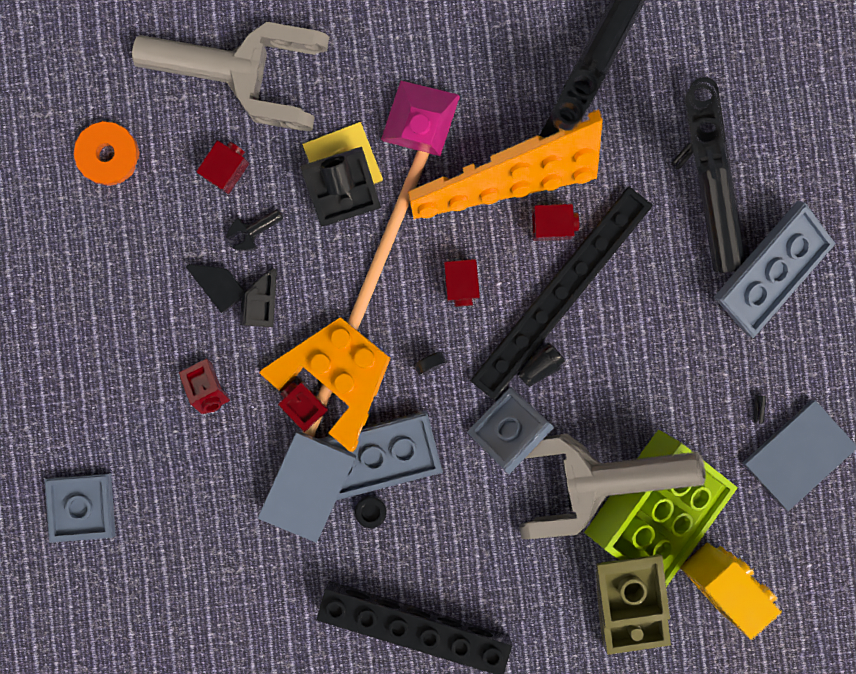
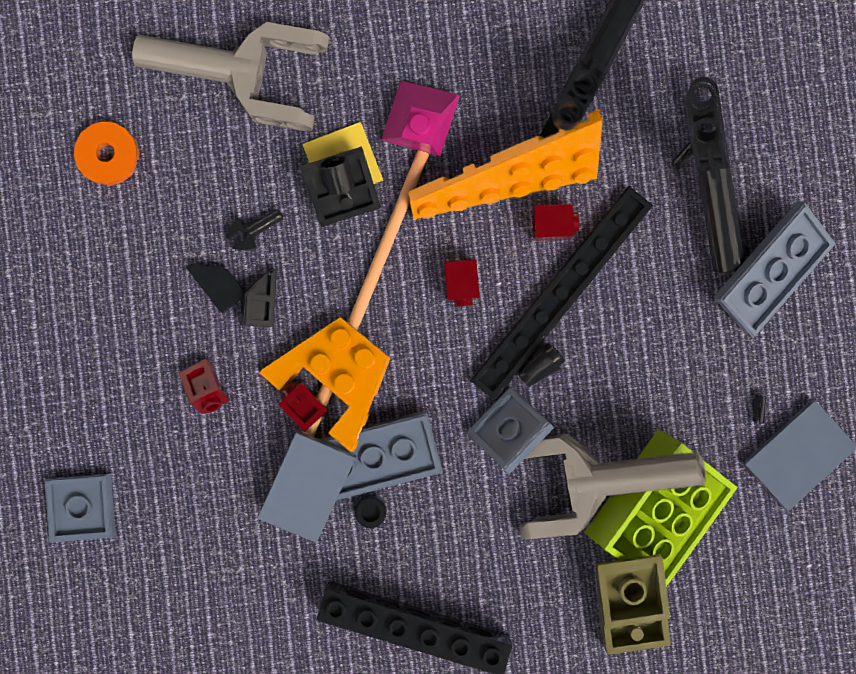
(223, 166): dark red brick -> none
(430, 363): black tile -> none
(732, 589): yellow brick -> none

